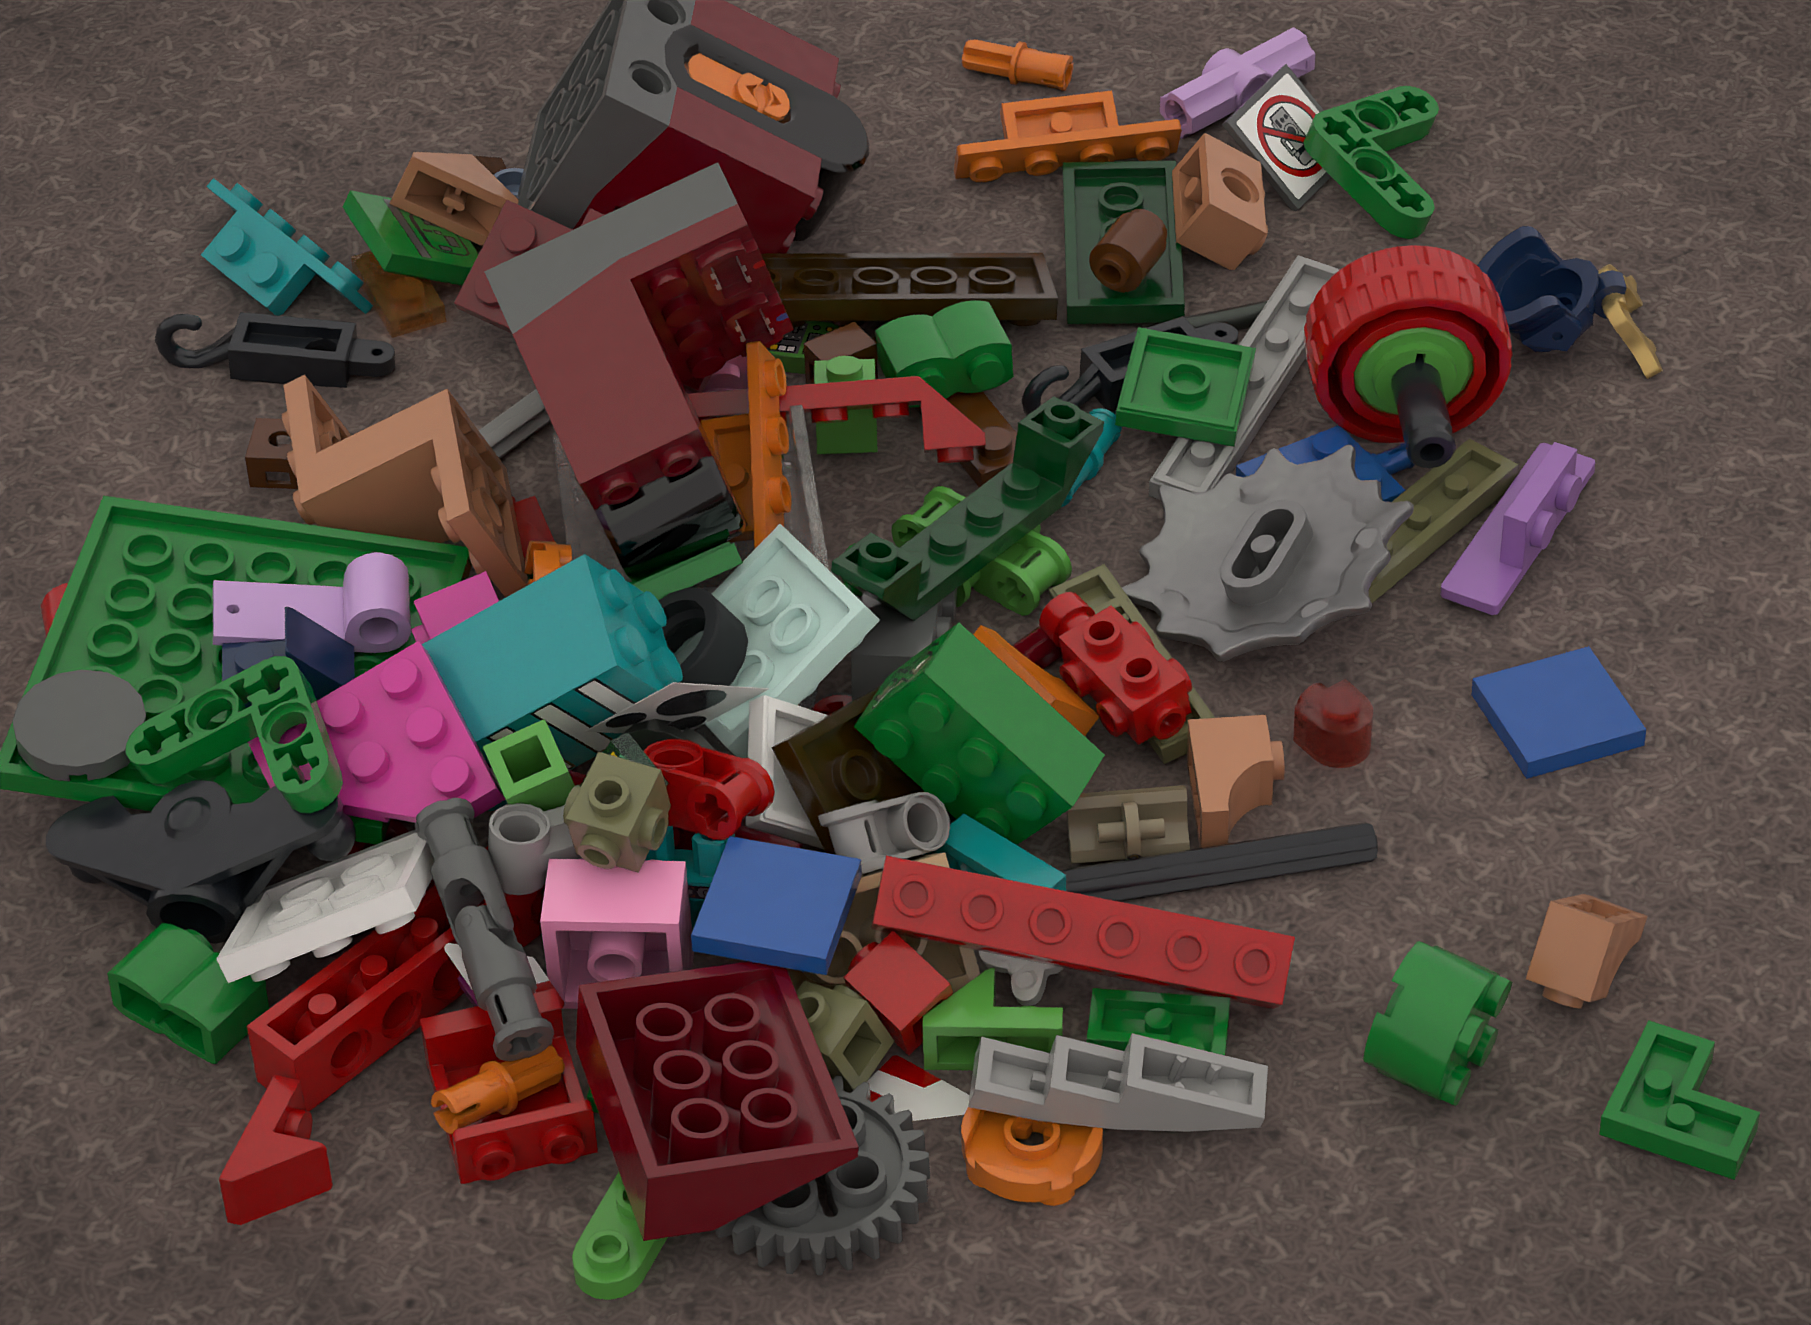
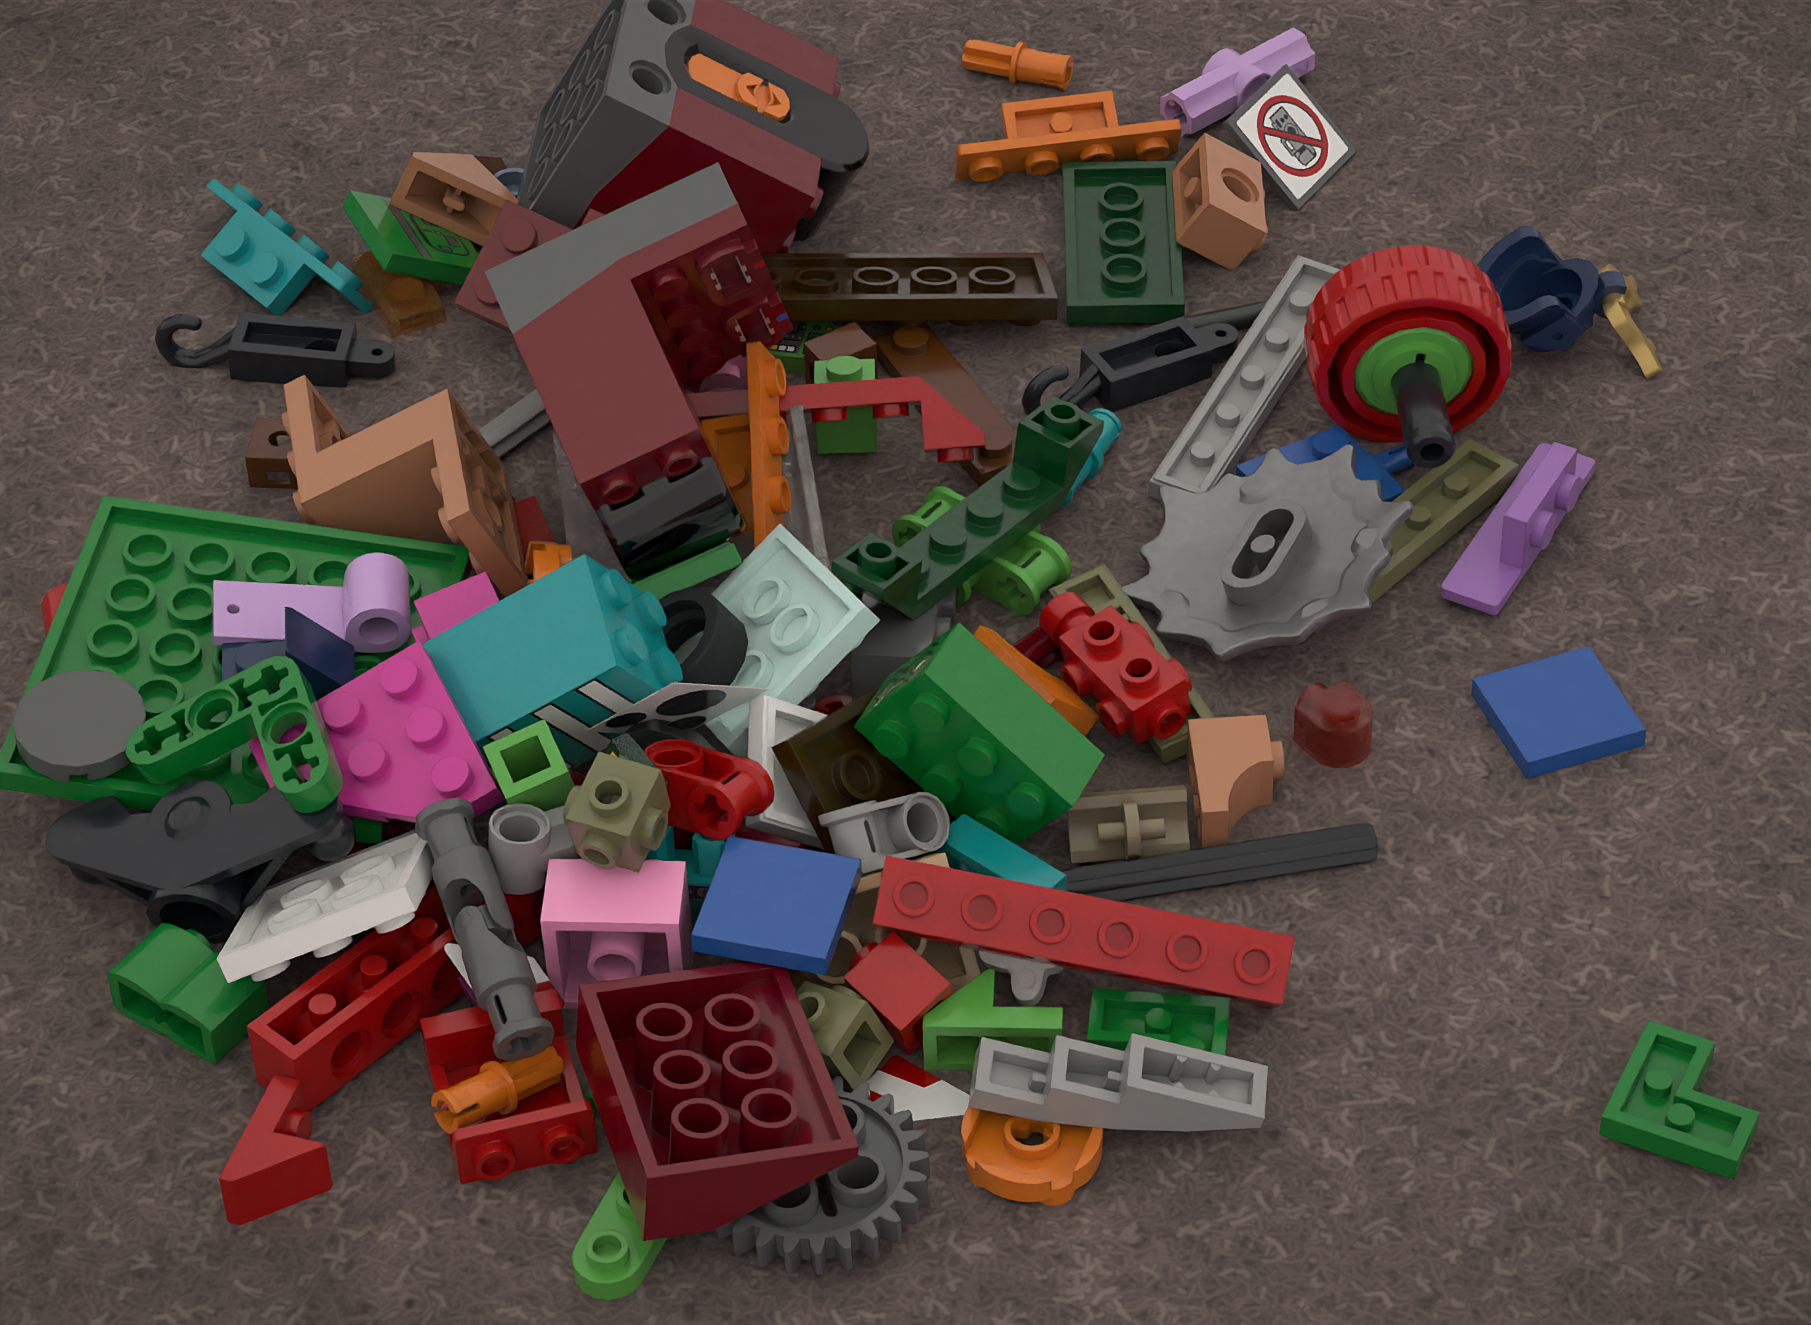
(951, 351): green brick -> none
(1129, 250): reddish brown brick -> none
(1185, 386): green tile -> none
(1346, 145): green beam -> none
(1437, 1022): green brick -> none
(1582, 948): nougat arch -> none

